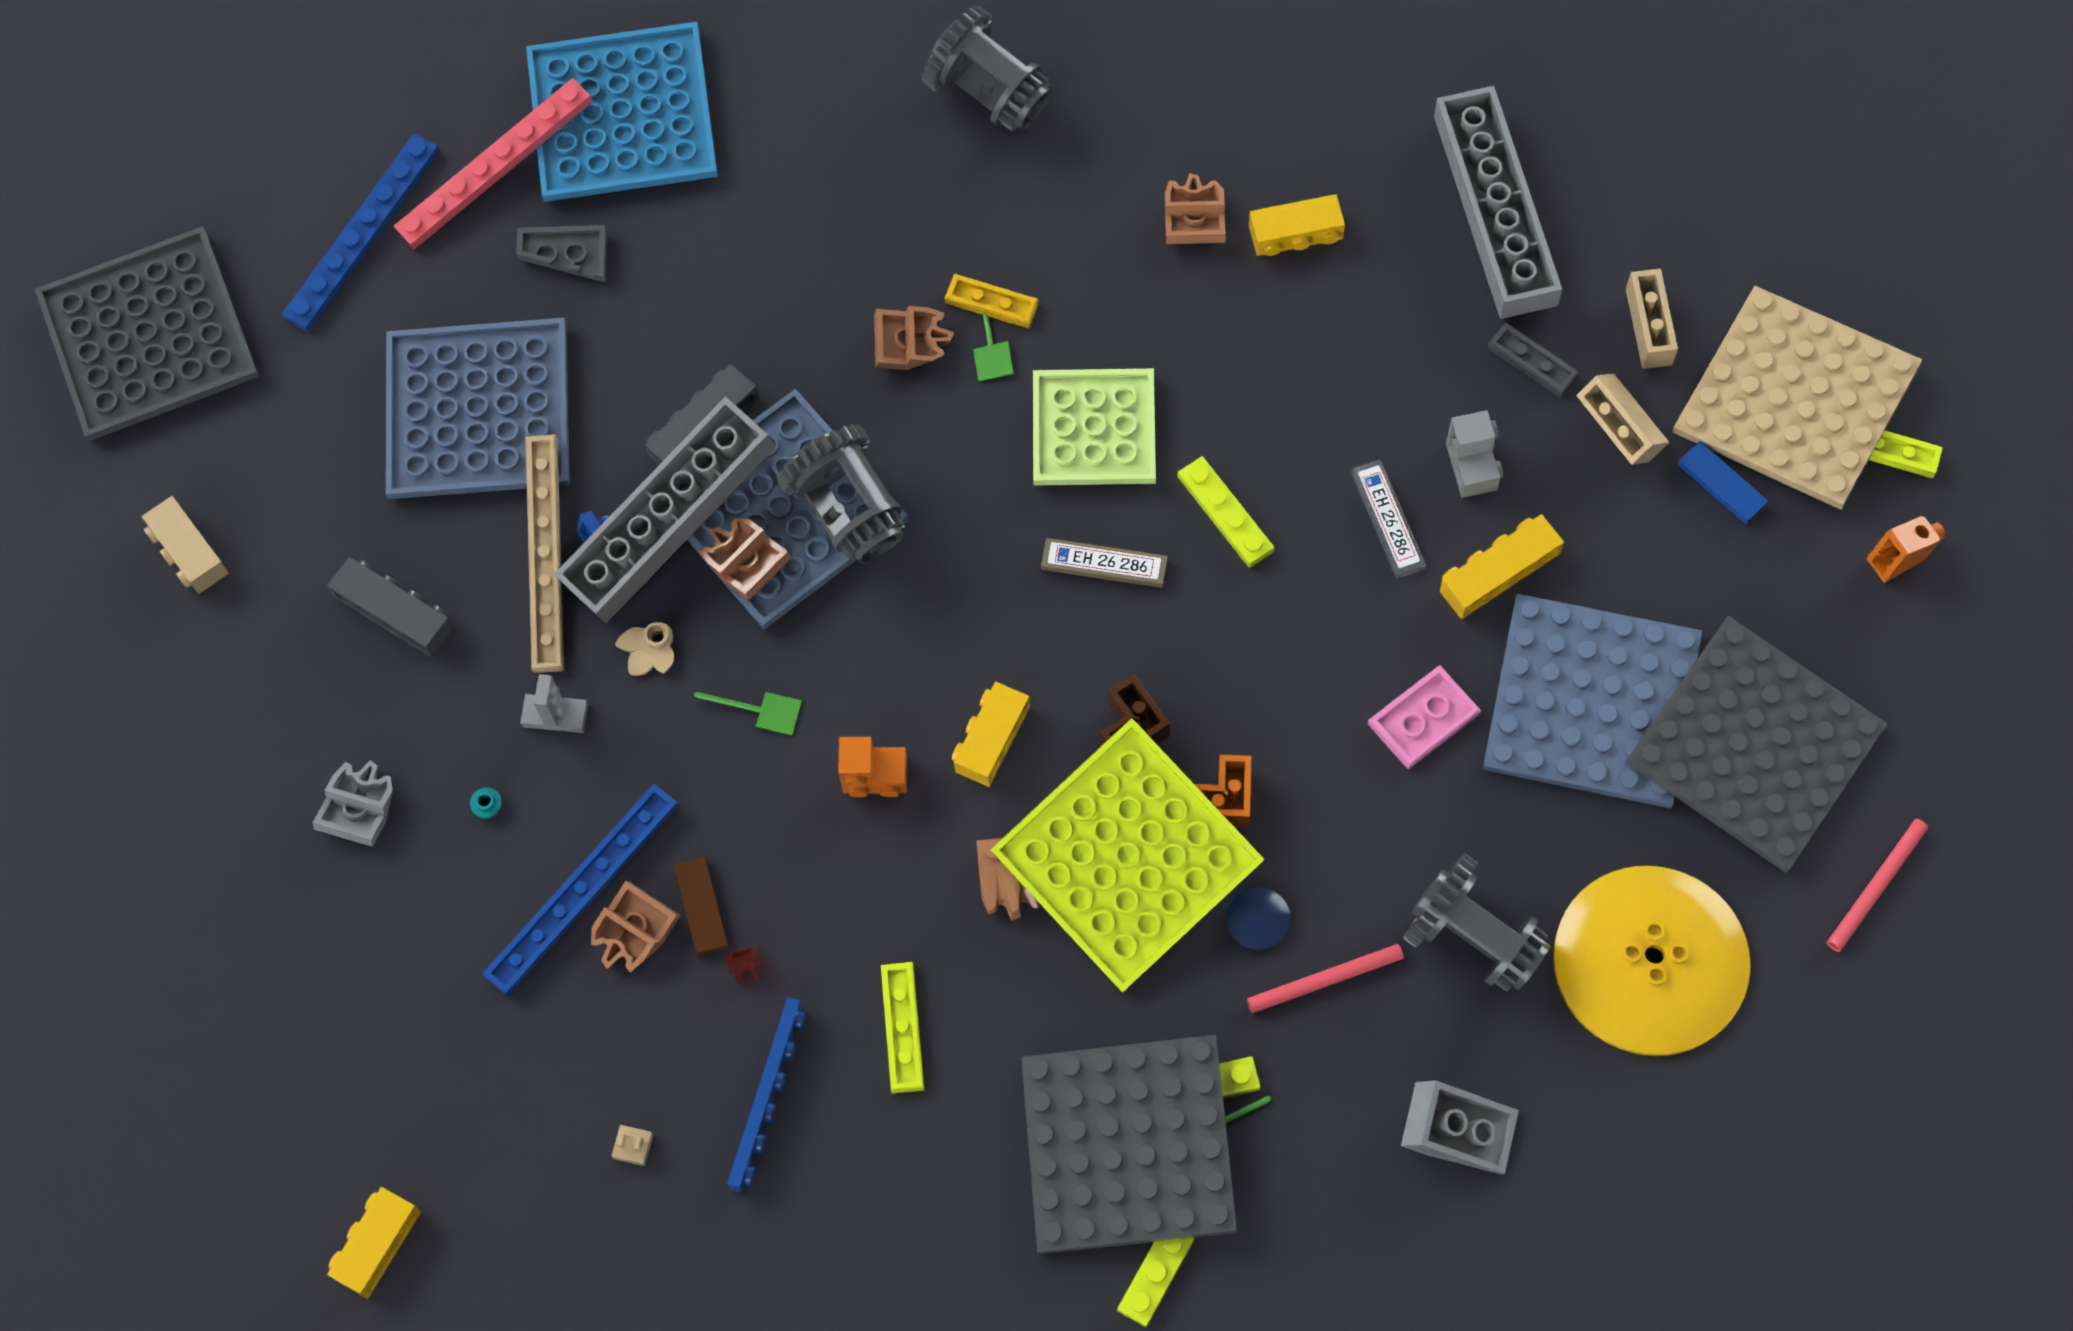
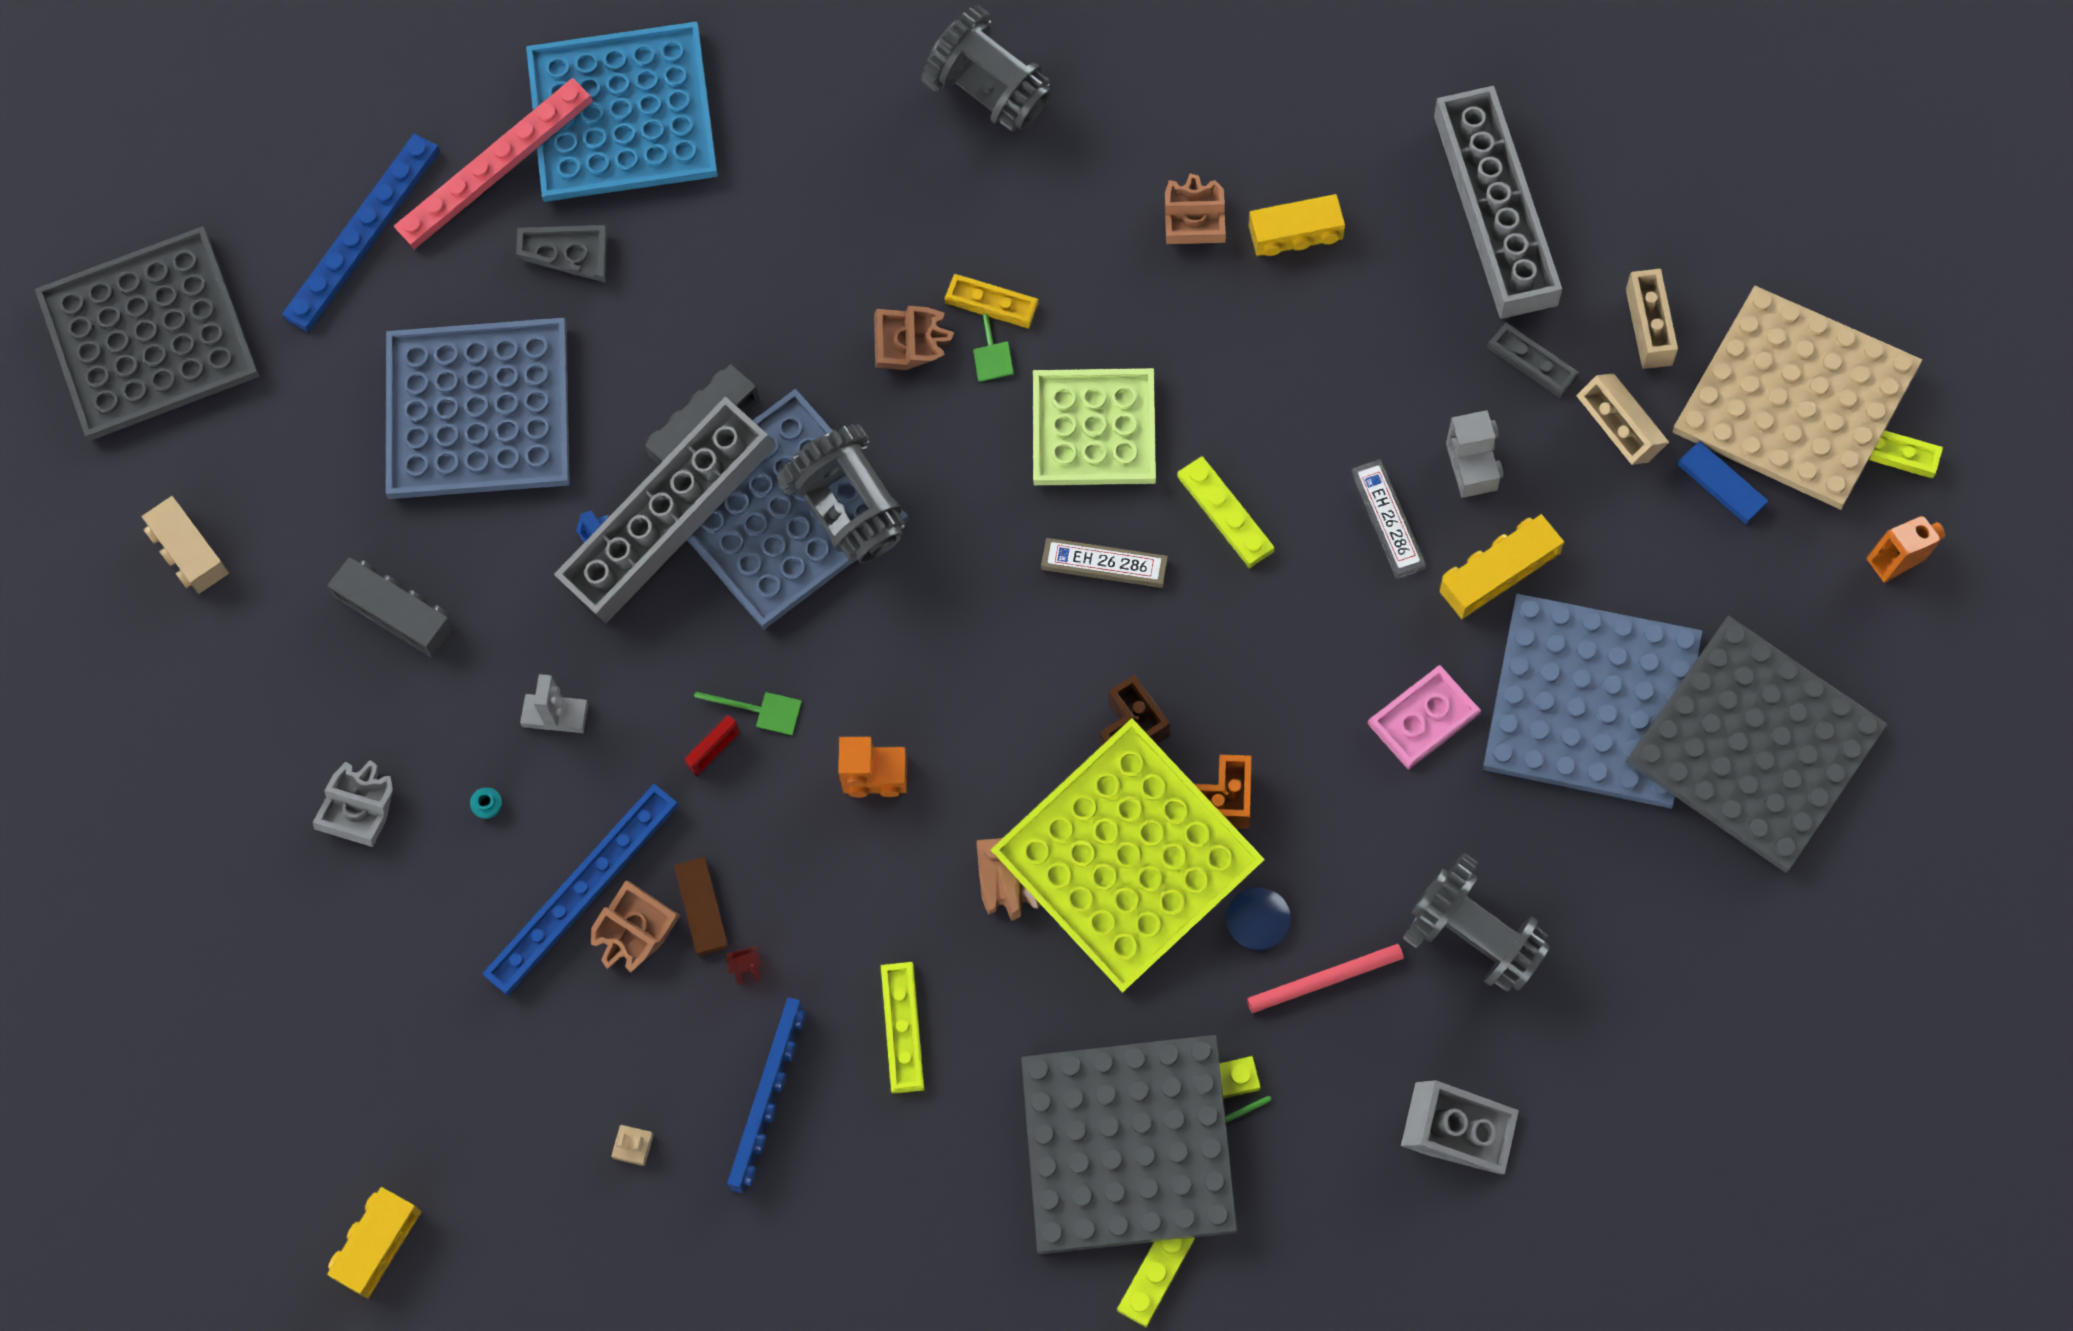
(544, 553): tan tile -> none
(644, 651): tan plate -> none
(712, 745): none -> red tile
(744, 556): nougat plate -> none
(991, 733): yellow brick -> none
(1643, 1003): yellow dish -> none
(1877, 885): coral piece -> none

